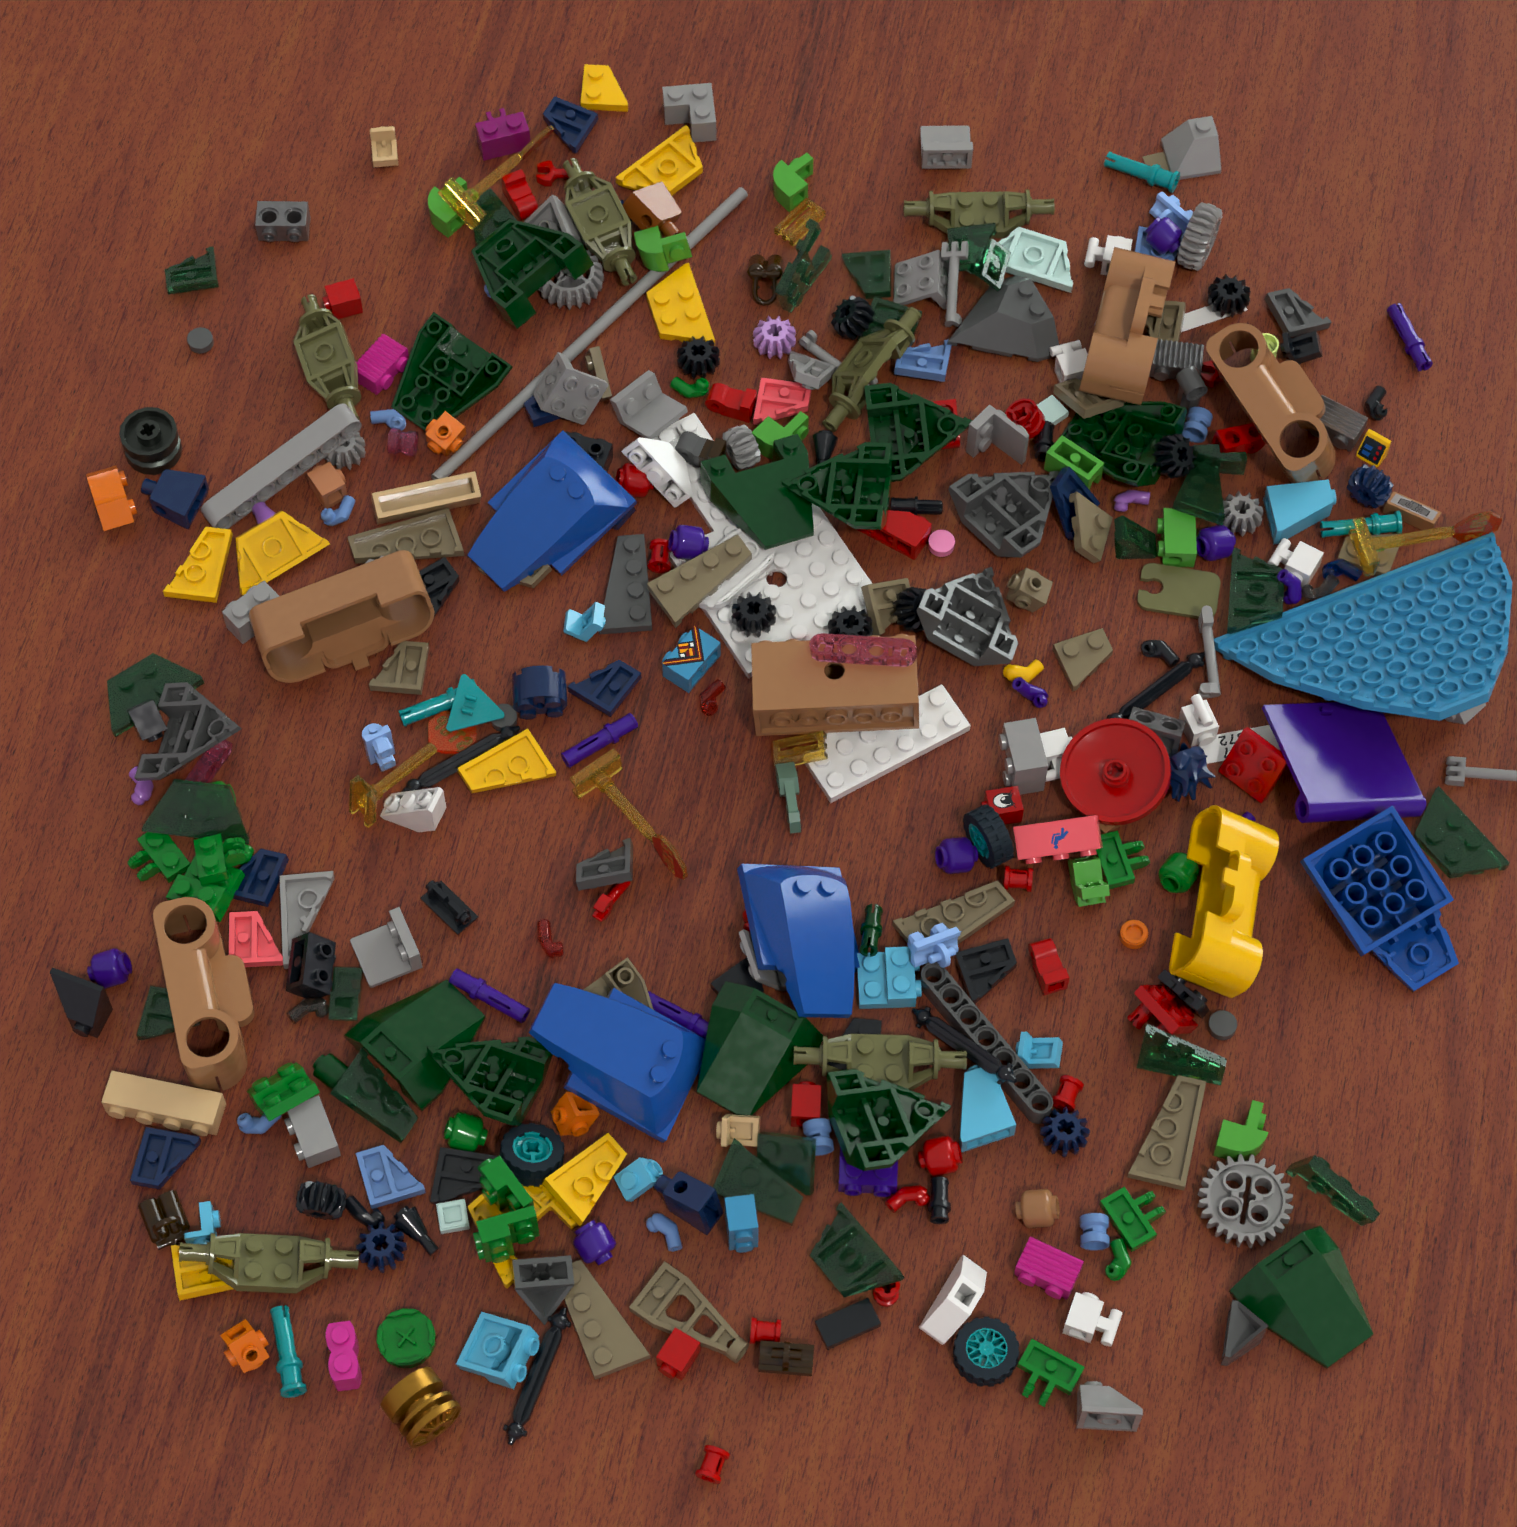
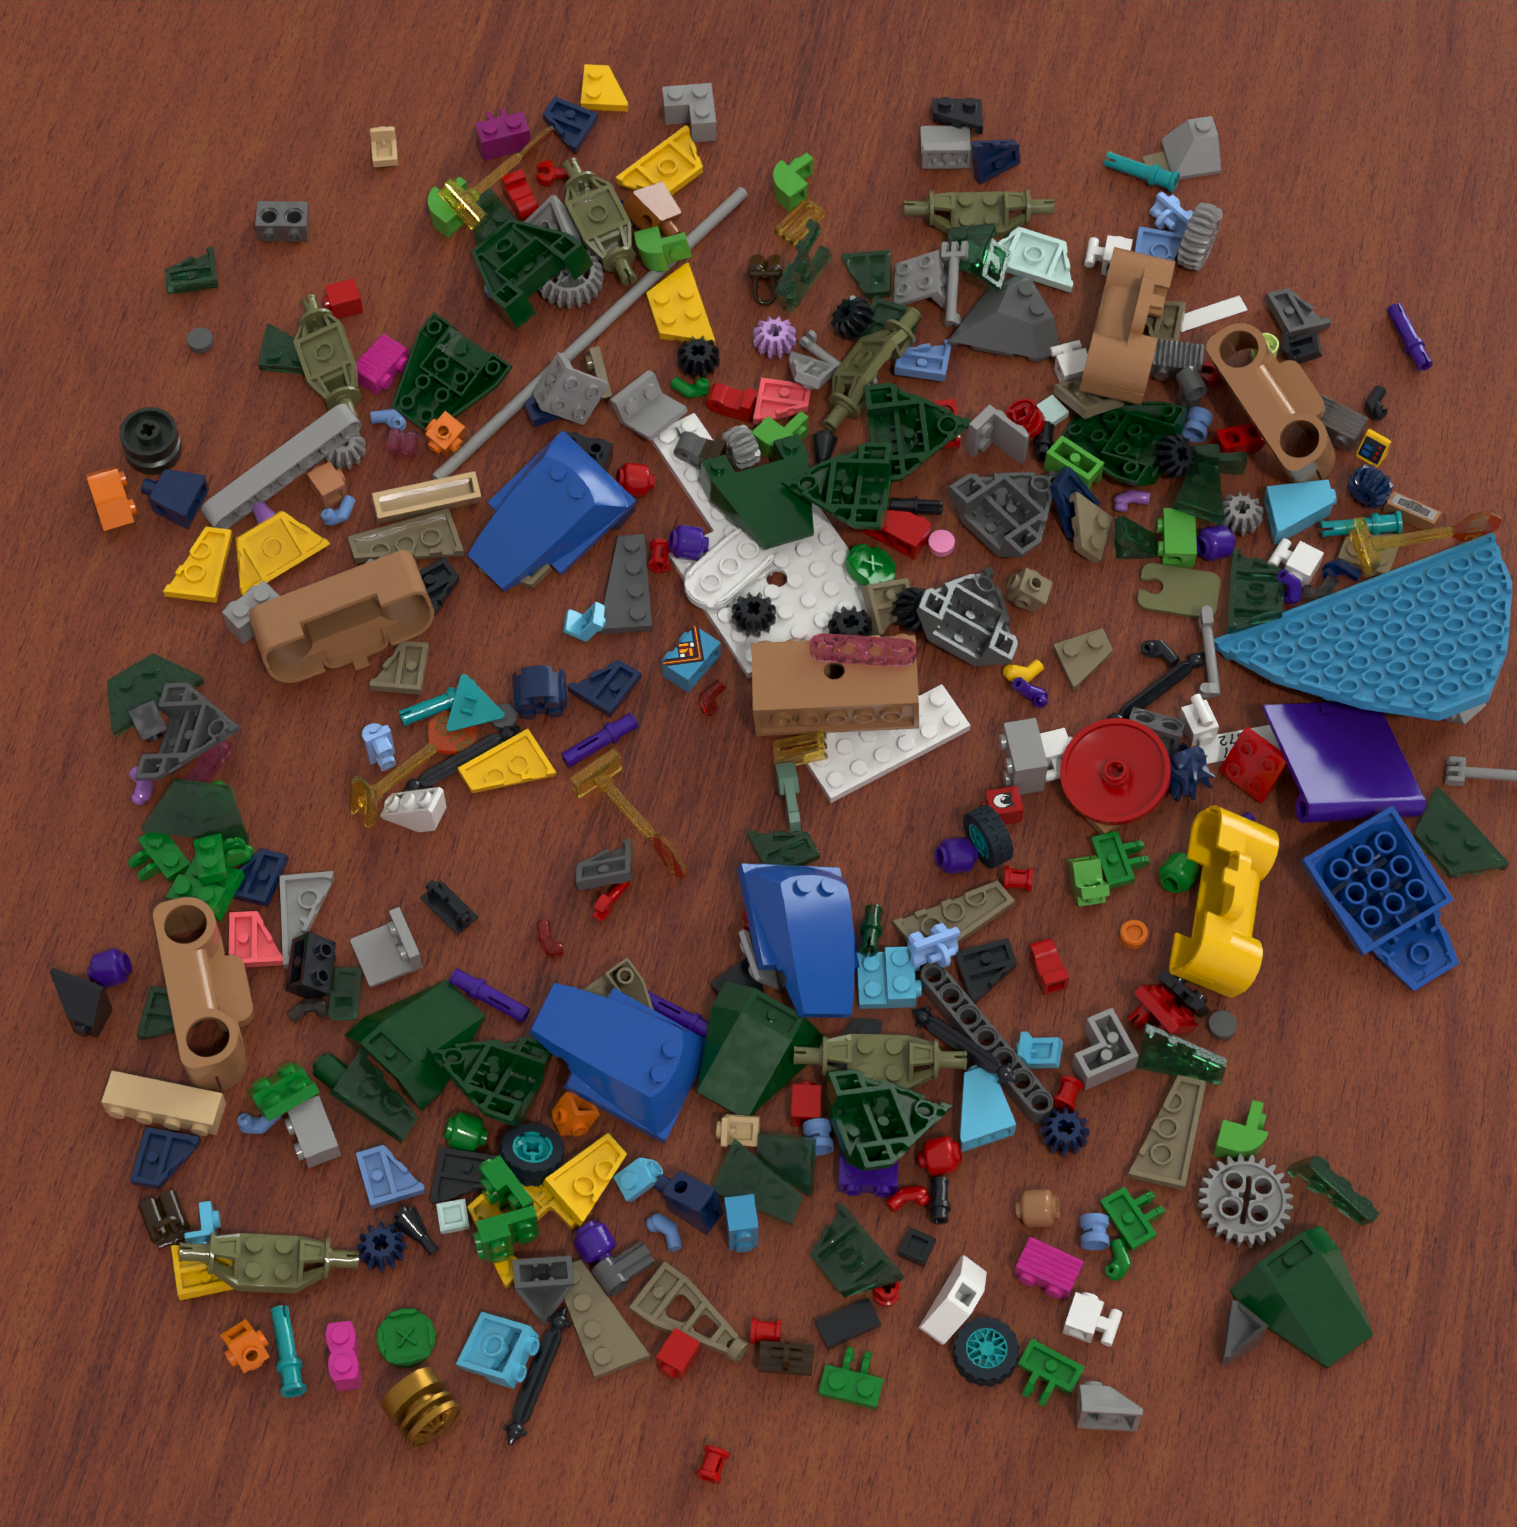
(279, 352): none -> clear green wing
(321, 1200): black gear -> none
(360, 1214): black arm -> none
(616, 1272): none -> dark grey piece
(663, 468): white slope -> none
(690, 583): dark tan wing -> none
(784, 848): none -> clear green wing
(849, 1385): none -> green hinge
(869, 565): none -> green tile
(917, 1247): none -> black tile
(958, 112): none -> black wing
(993, 158): none -> dark blue wing
(1058, 839): coral brick -> none
(1109, 1053): none -> light grey brick
(1163, 235): dark purple head -> none
(1228, 295): black gear -> none

